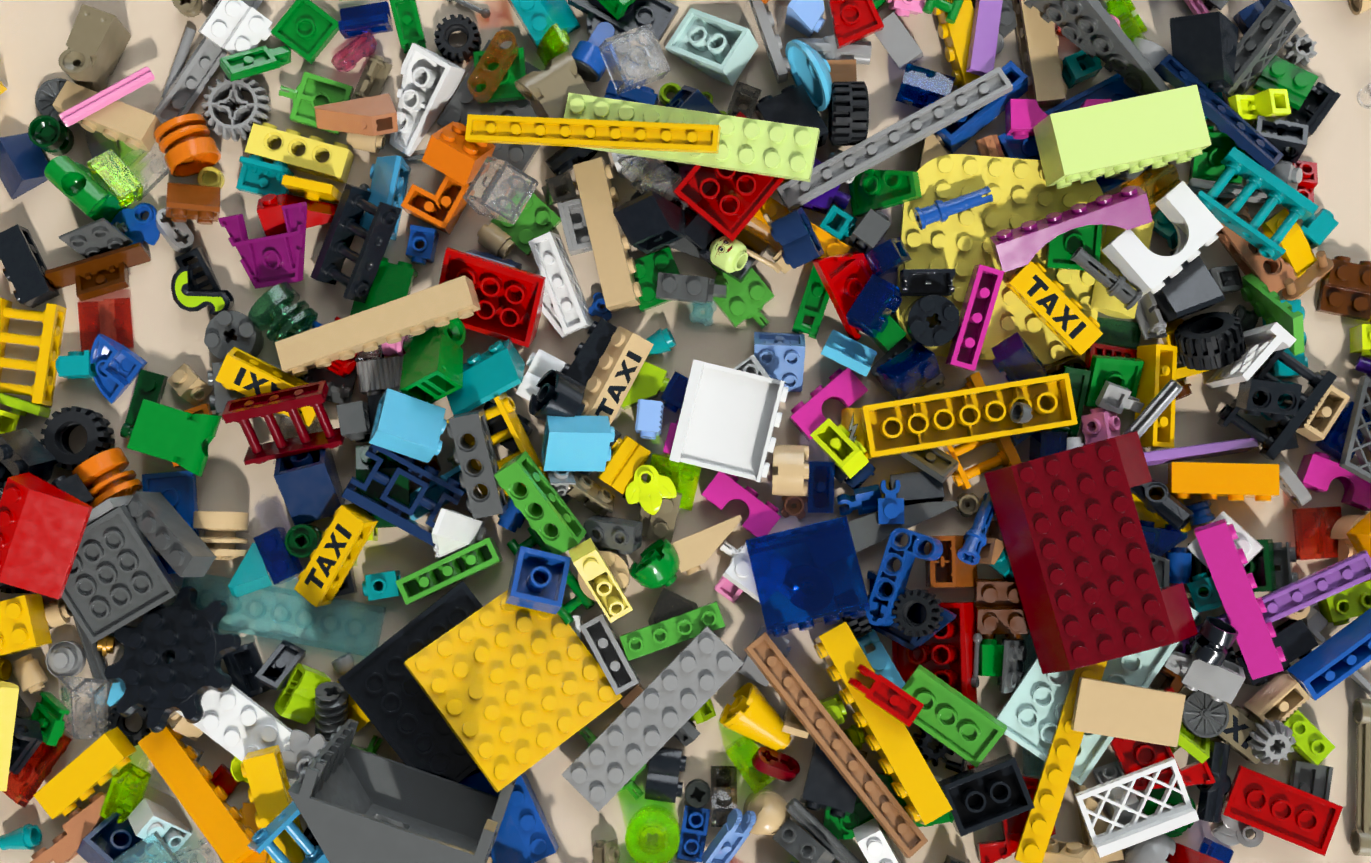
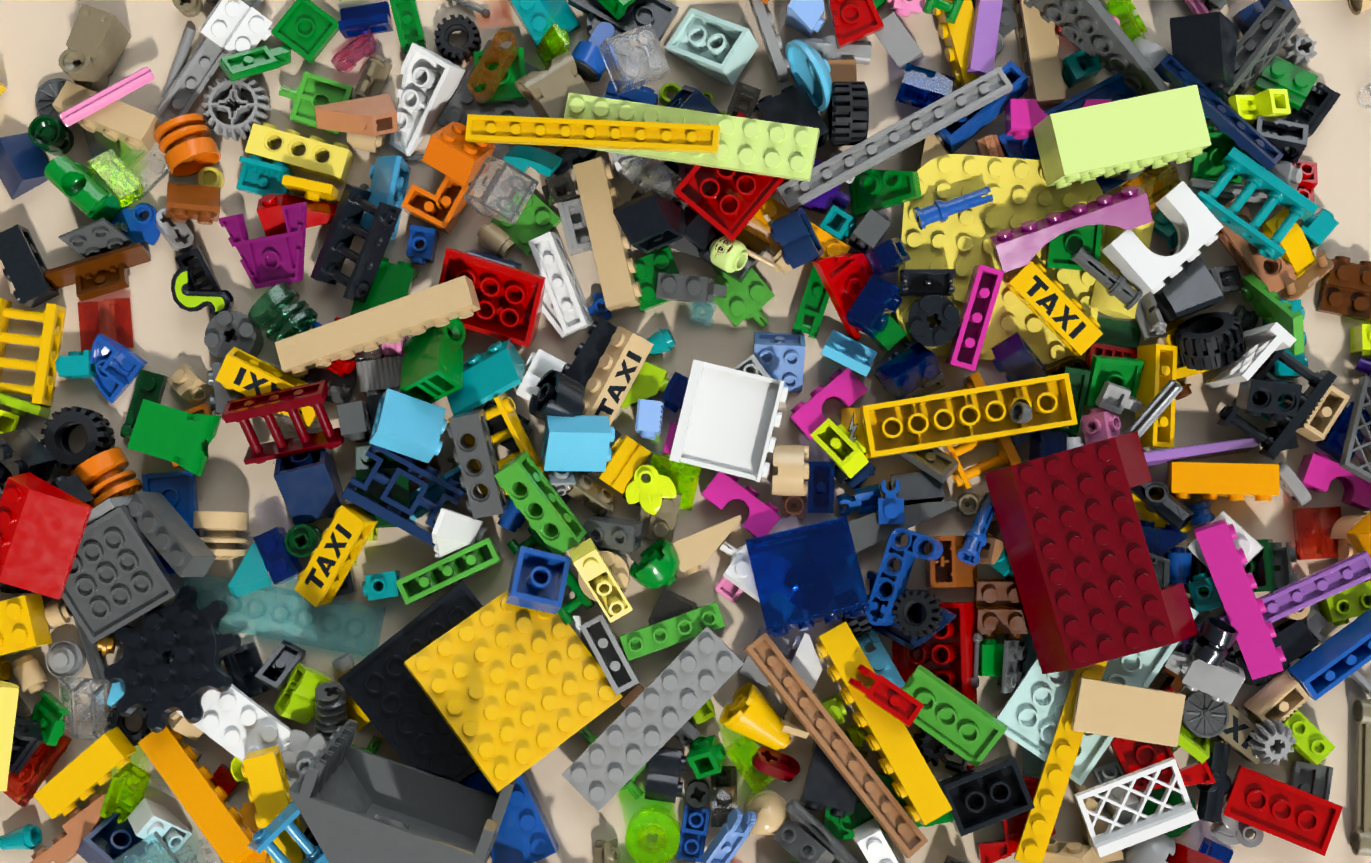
(538, 159): none -> teal slope
(706, 756): none -> green brick
(805, 660): none -> white slope

